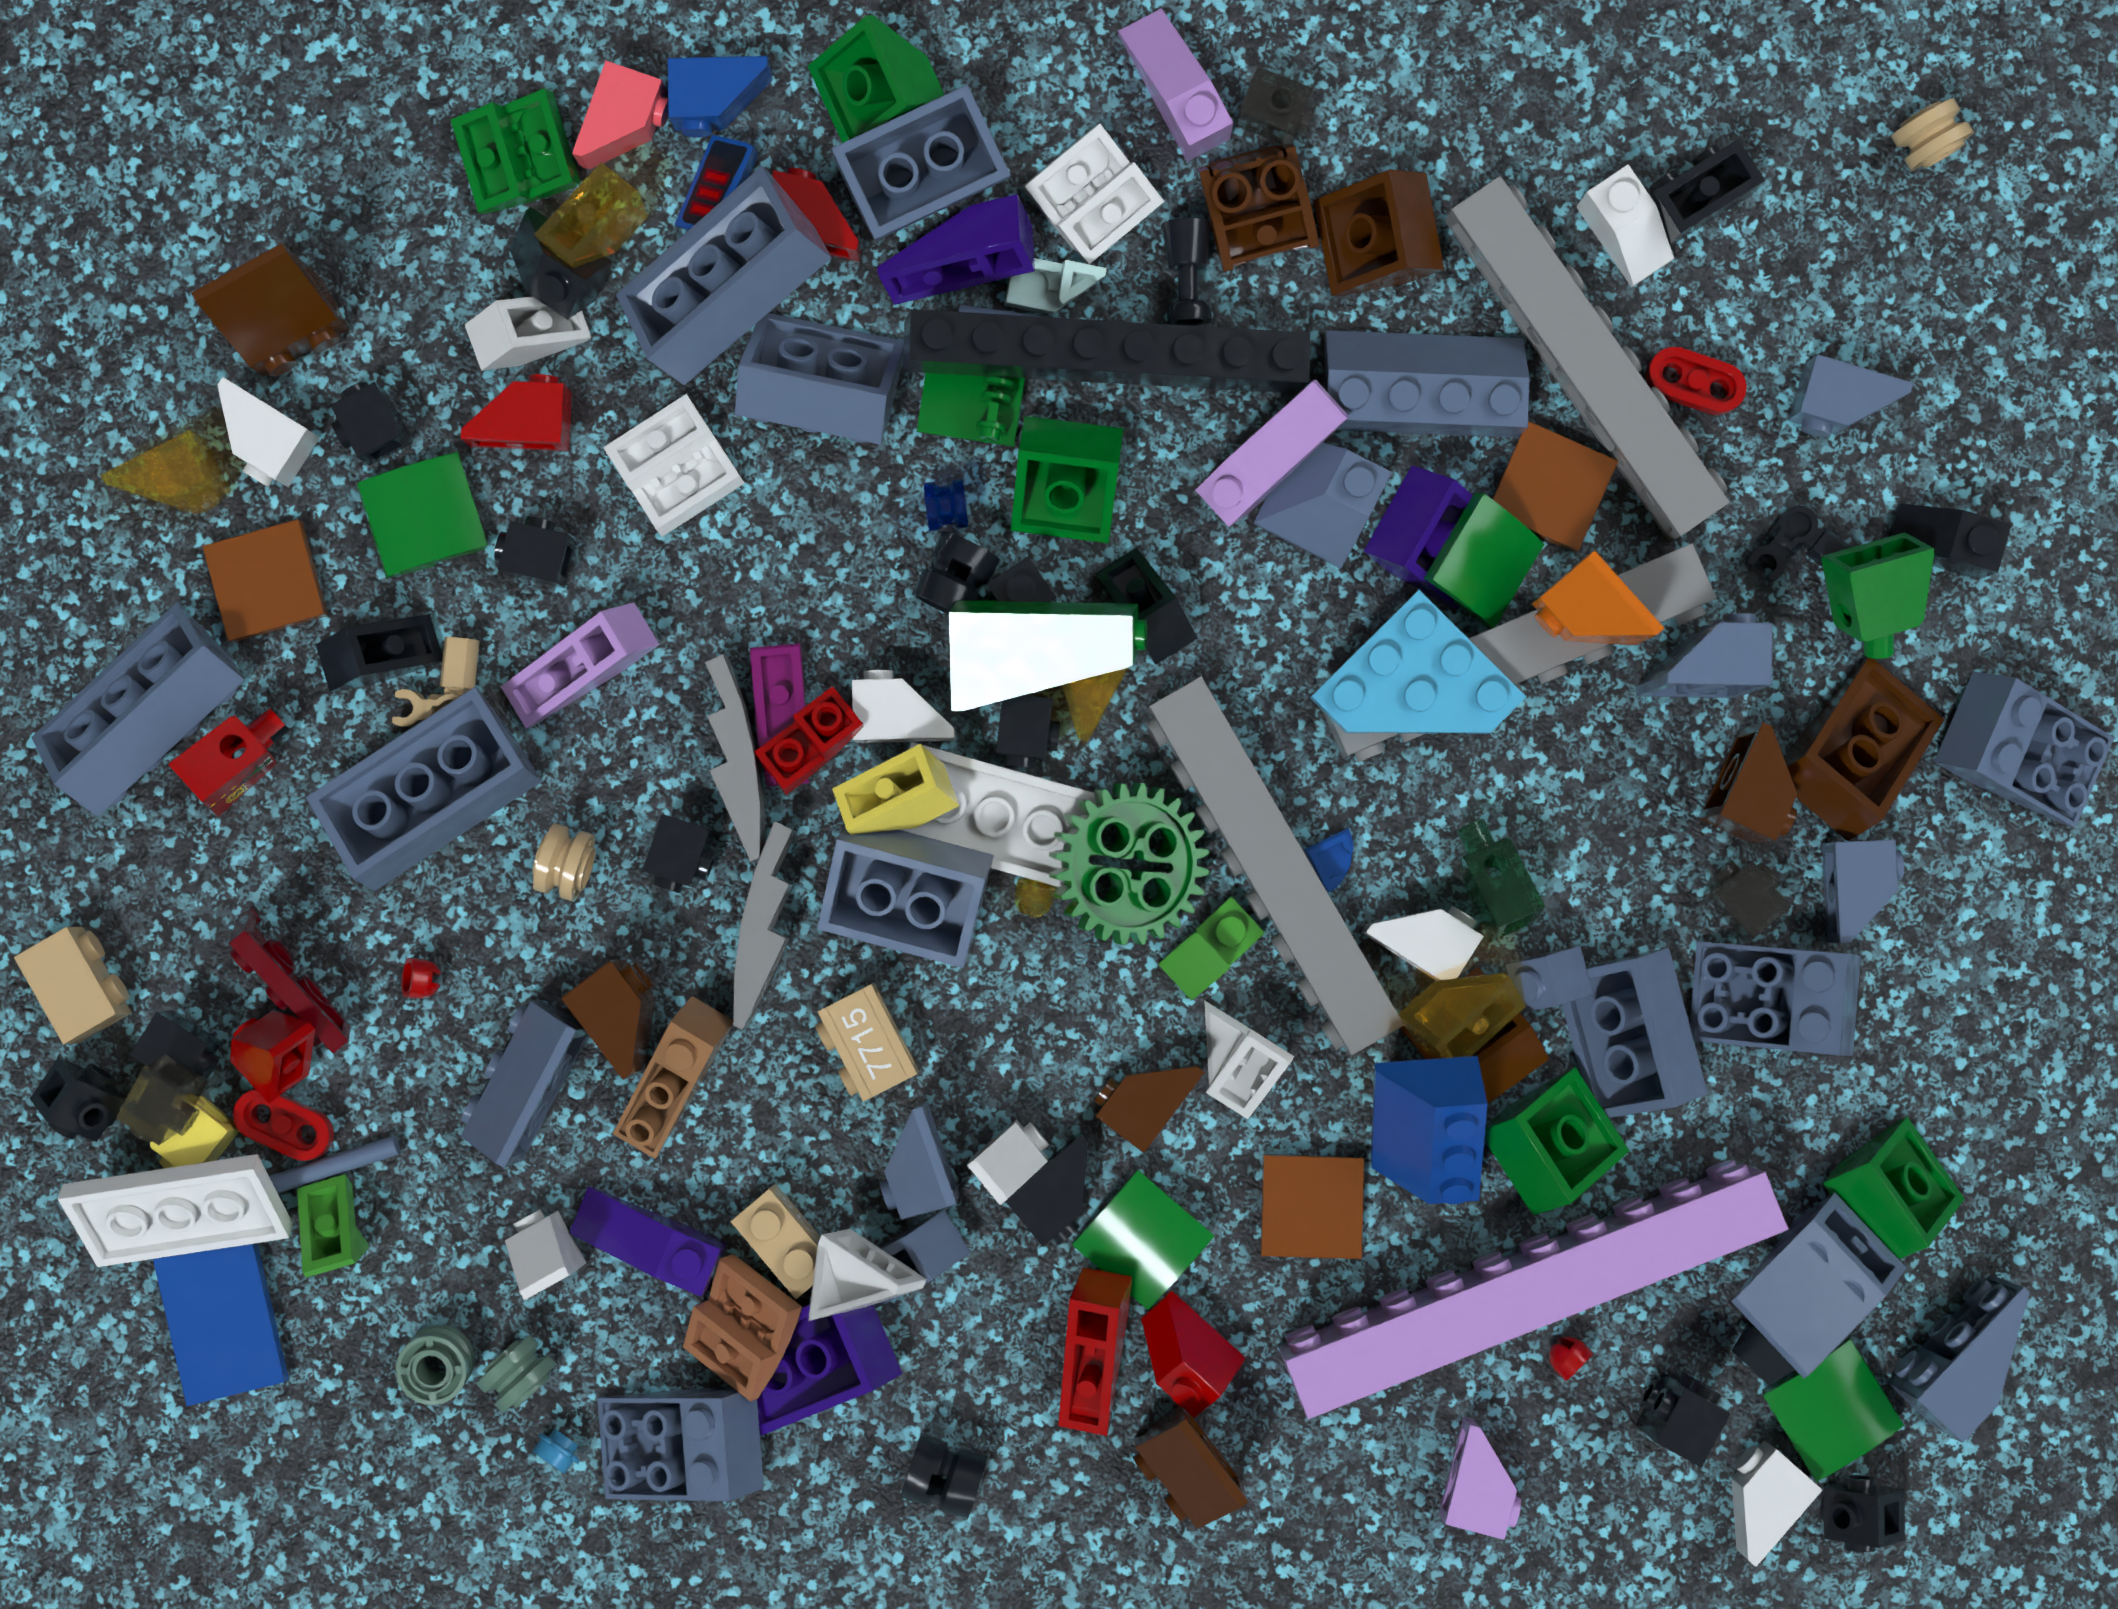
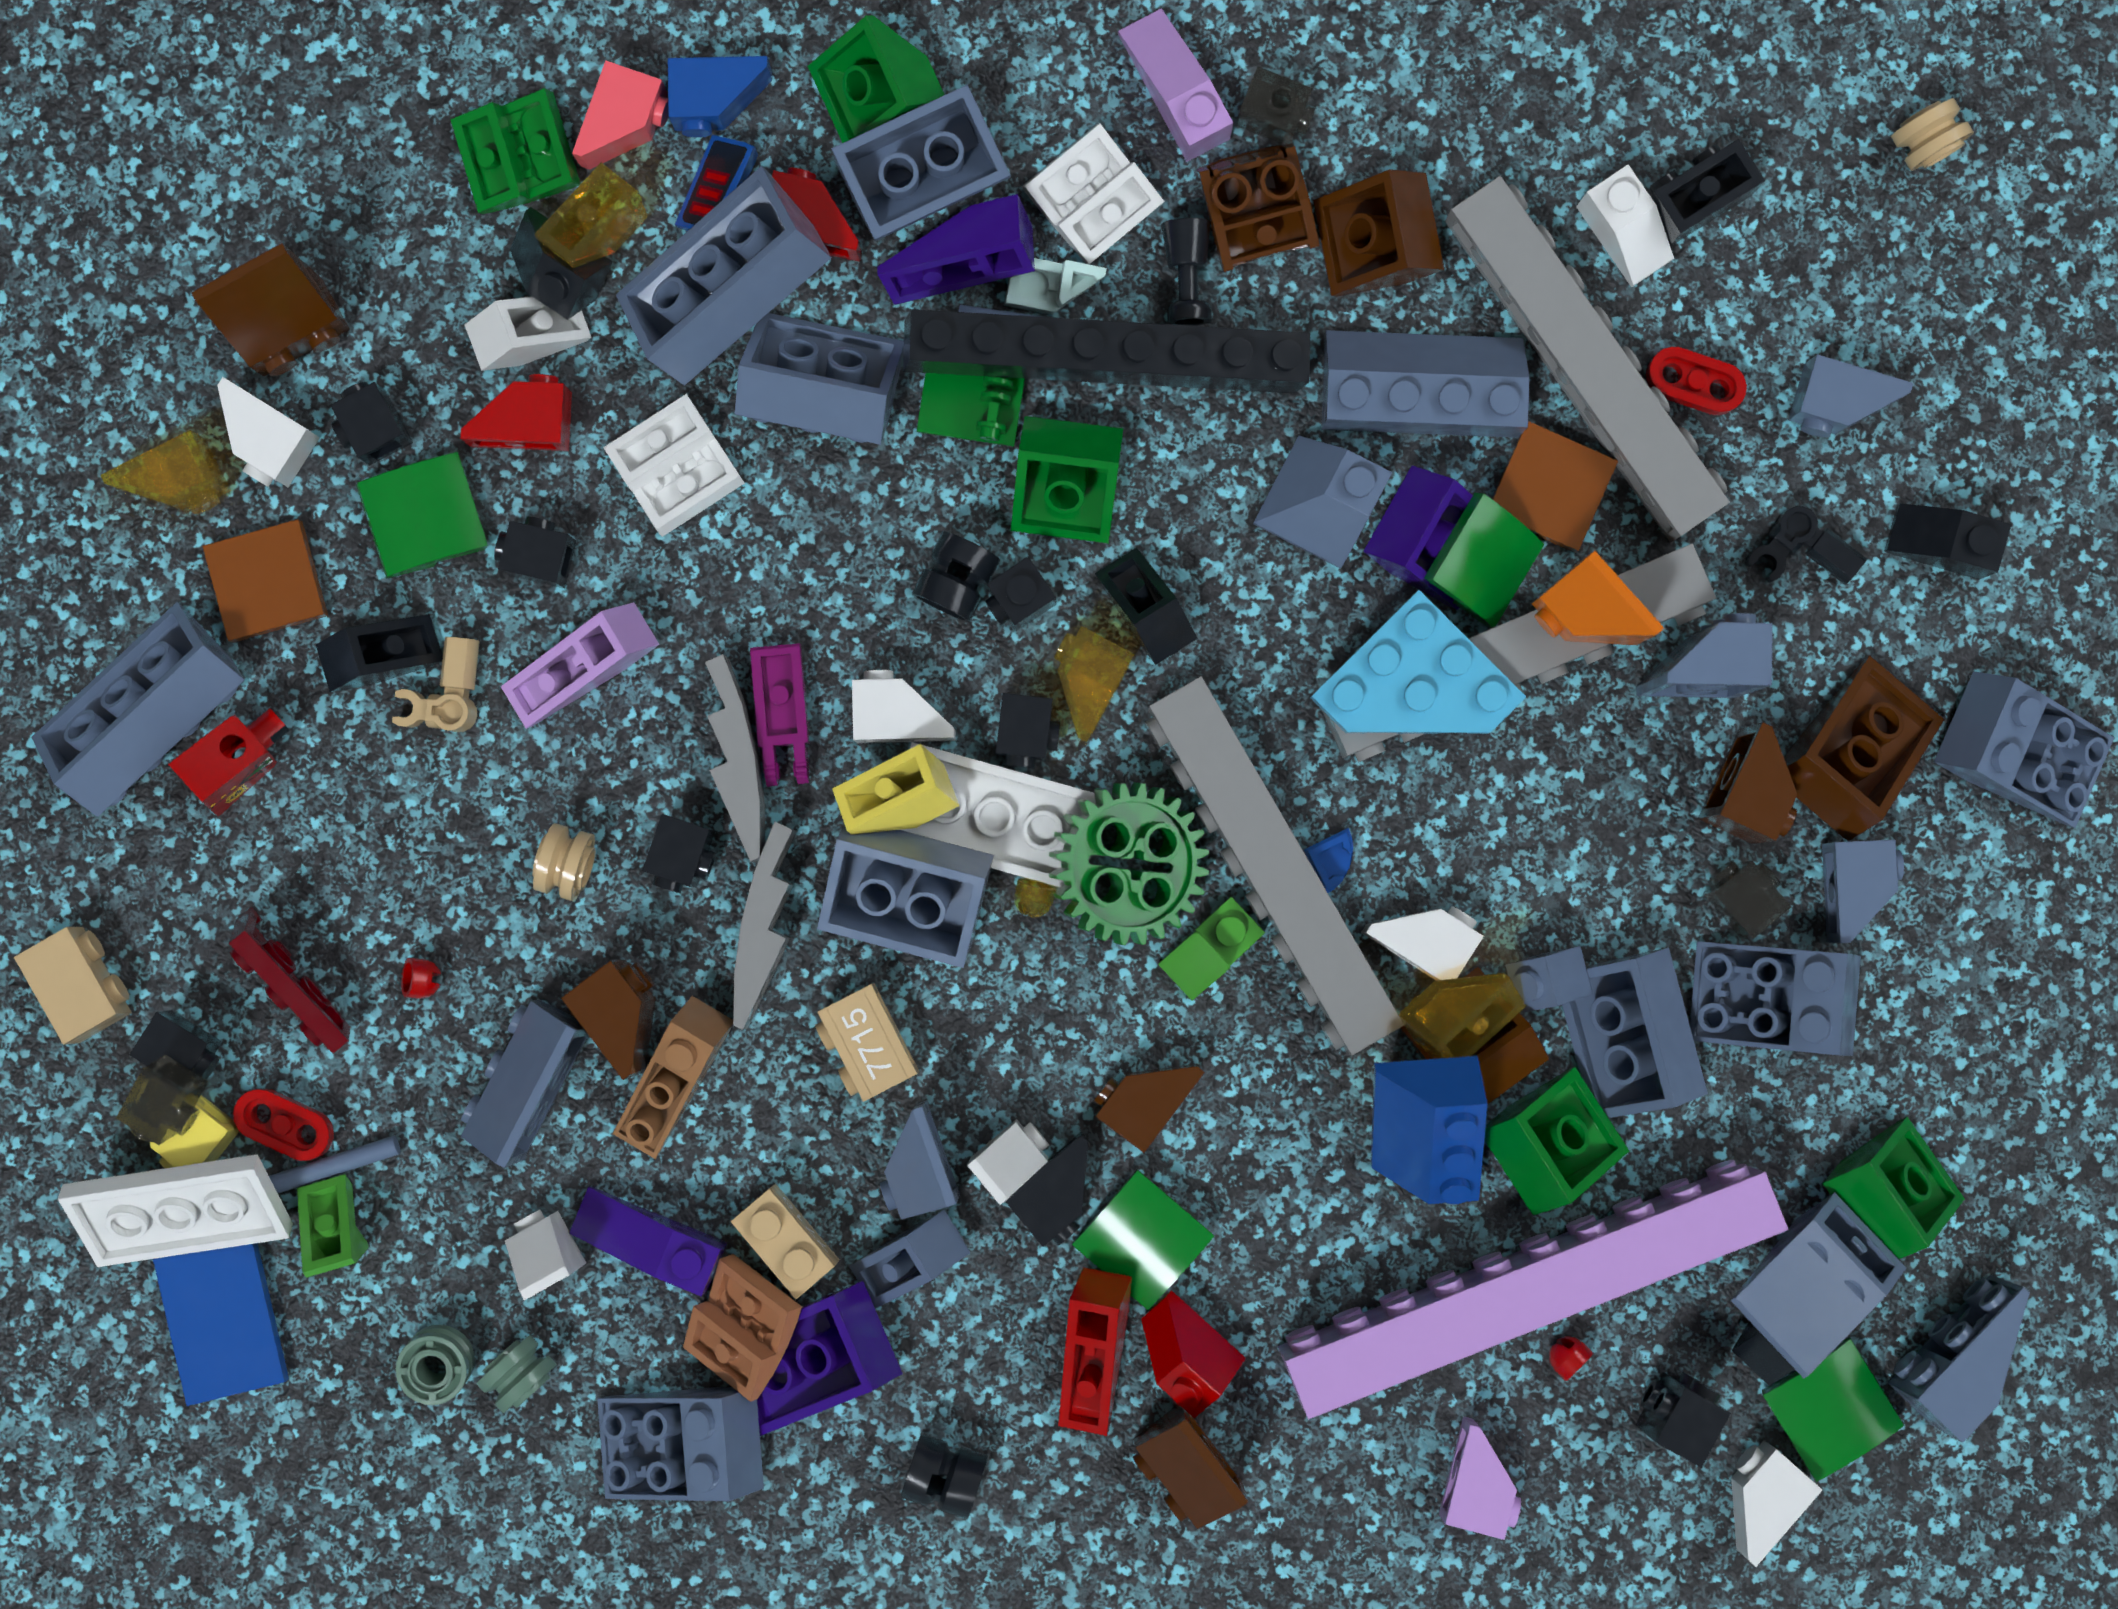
(77, 1100): black brick -> none
(273, 1052): red slope -> none
(423, 790): sand blue slope -> none
(556, 1450): dark azure plate -> none
(810, 741): red slope -> none
(855, 1275): white slope -> none
(946, 505): clear blue wheel -> none
(1034, 646): slope -> none
(1240, 1062): white slope -> none
(1272, 454): lavender slope -> none
(1312, 1206): dark orange tile -> none
(1501, 902): clear green torso -> none
(1863, 1514): black brick -> none
(1879, 590): green torso -> none

